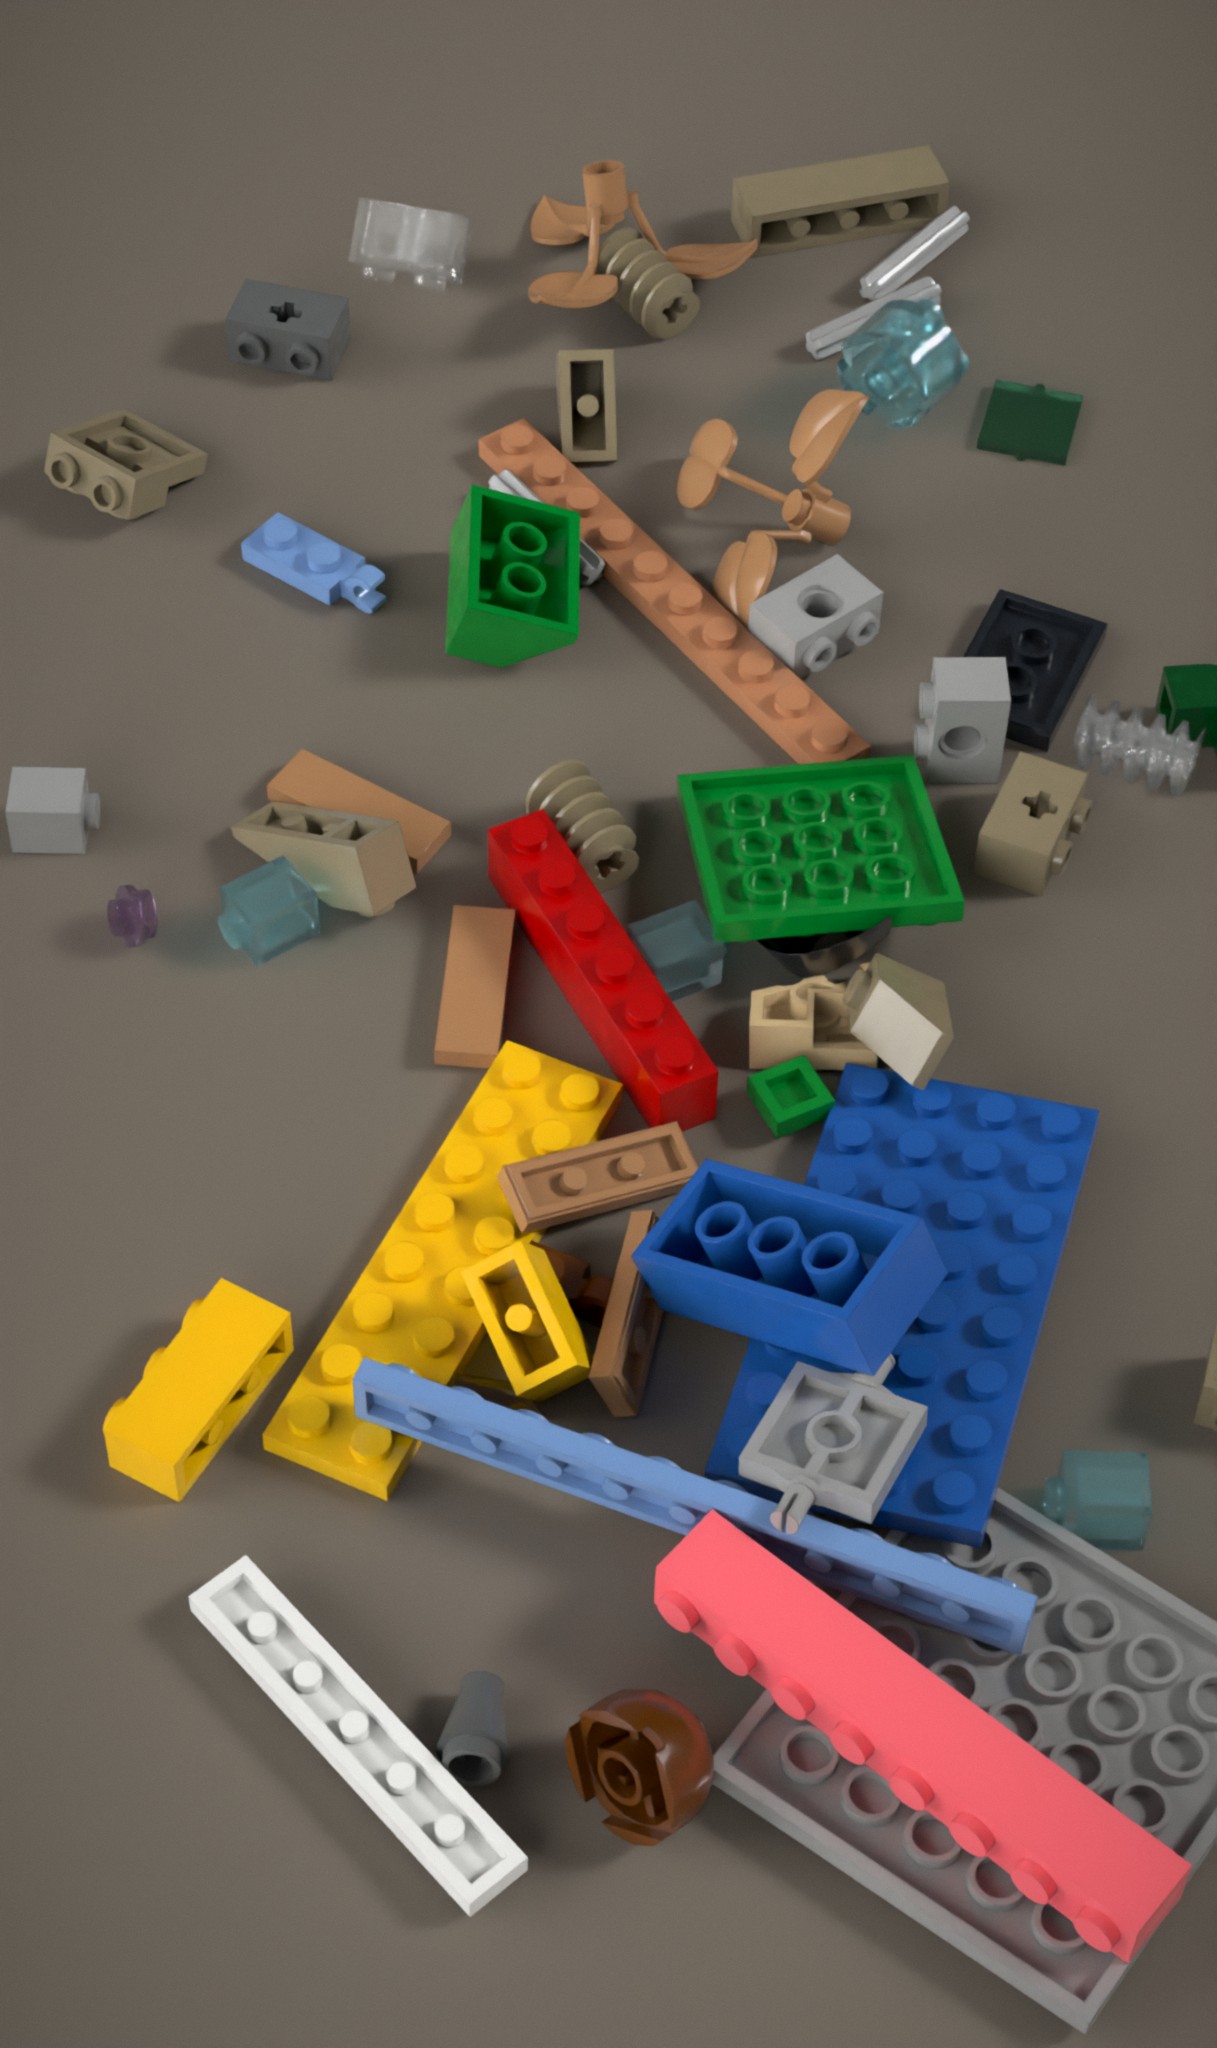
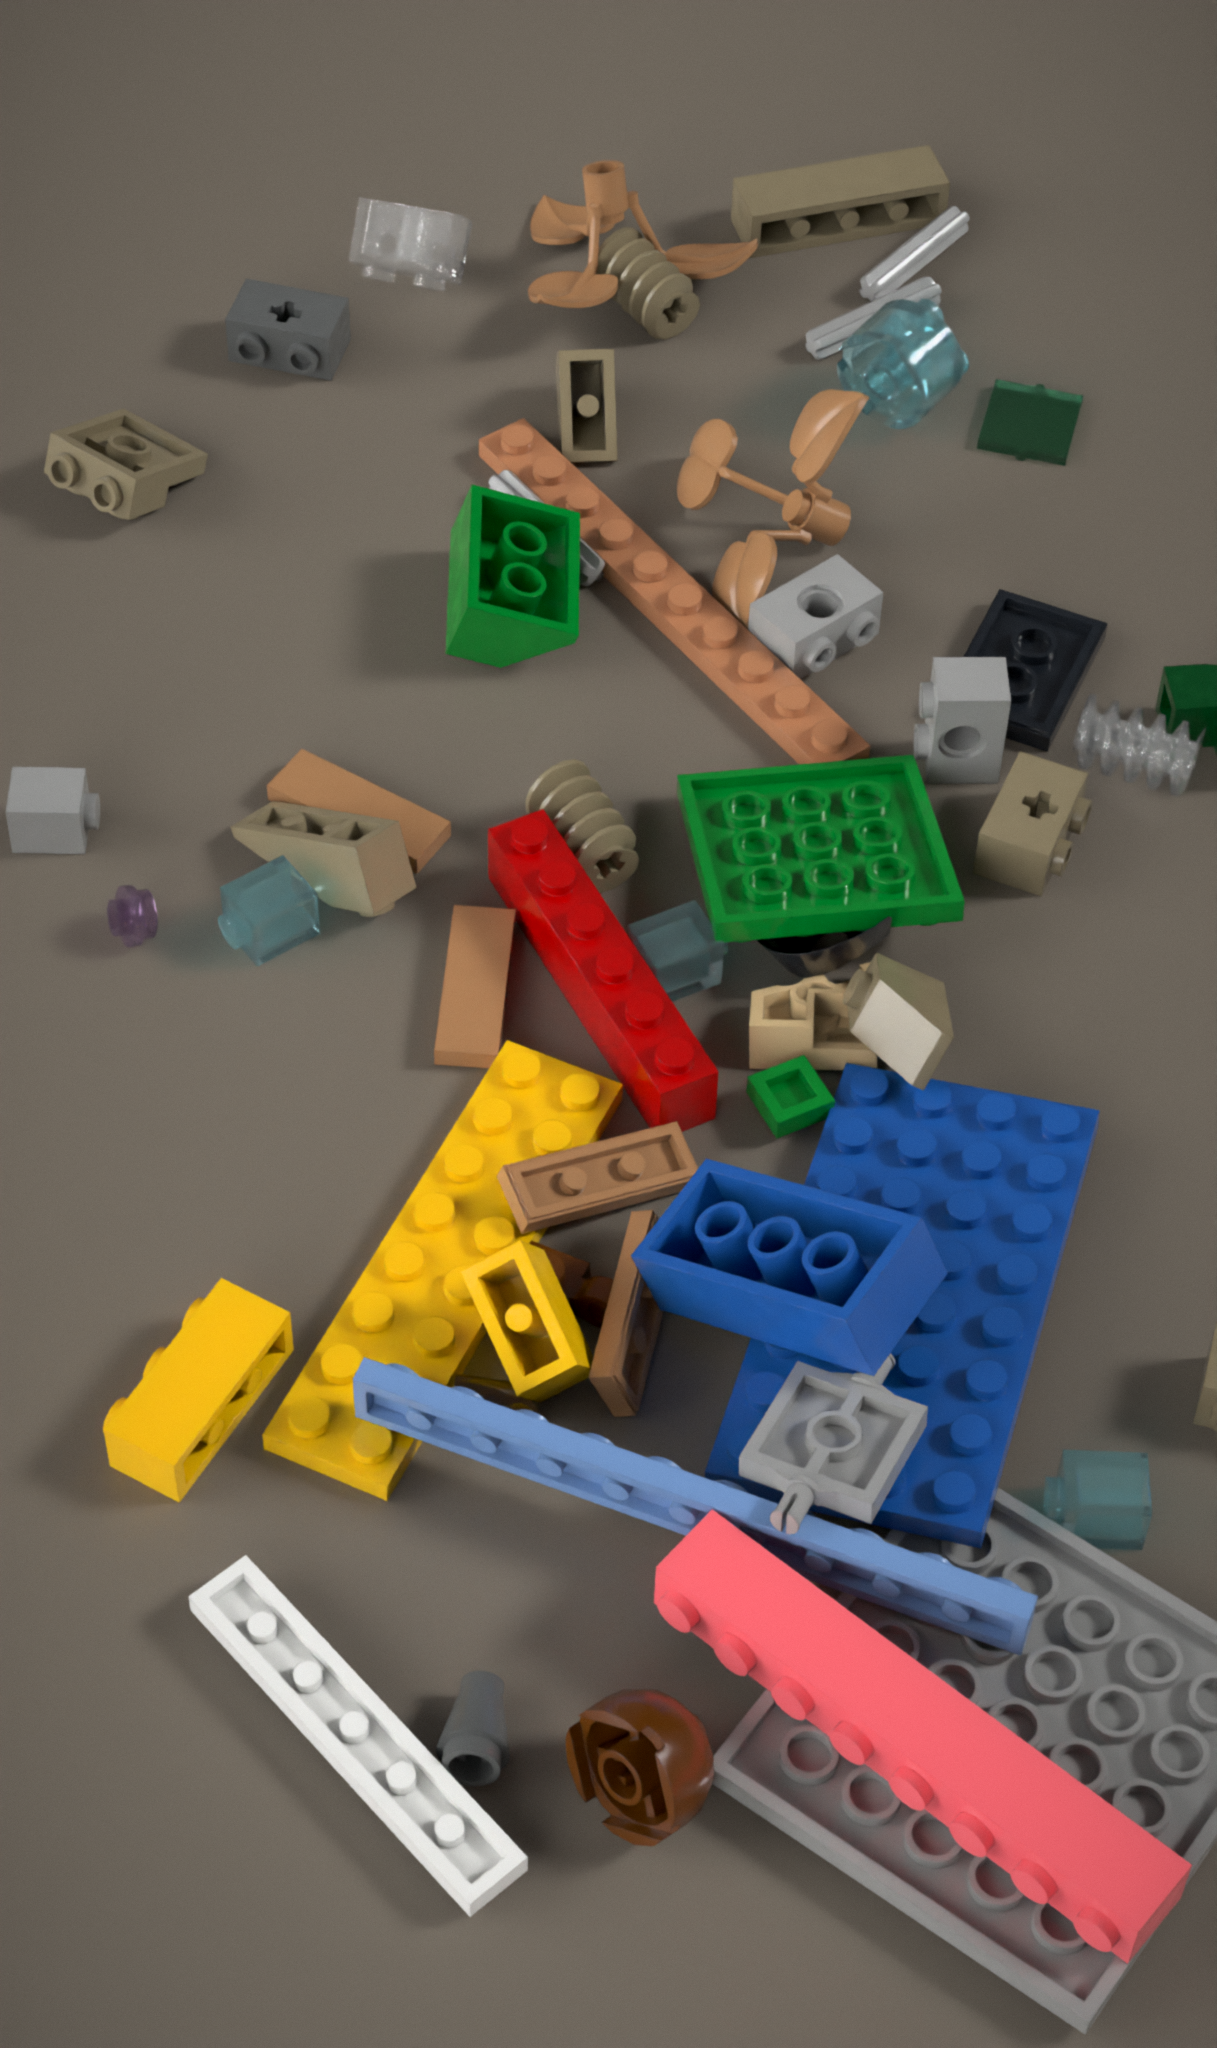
(313, 563): medium blue plate -> none

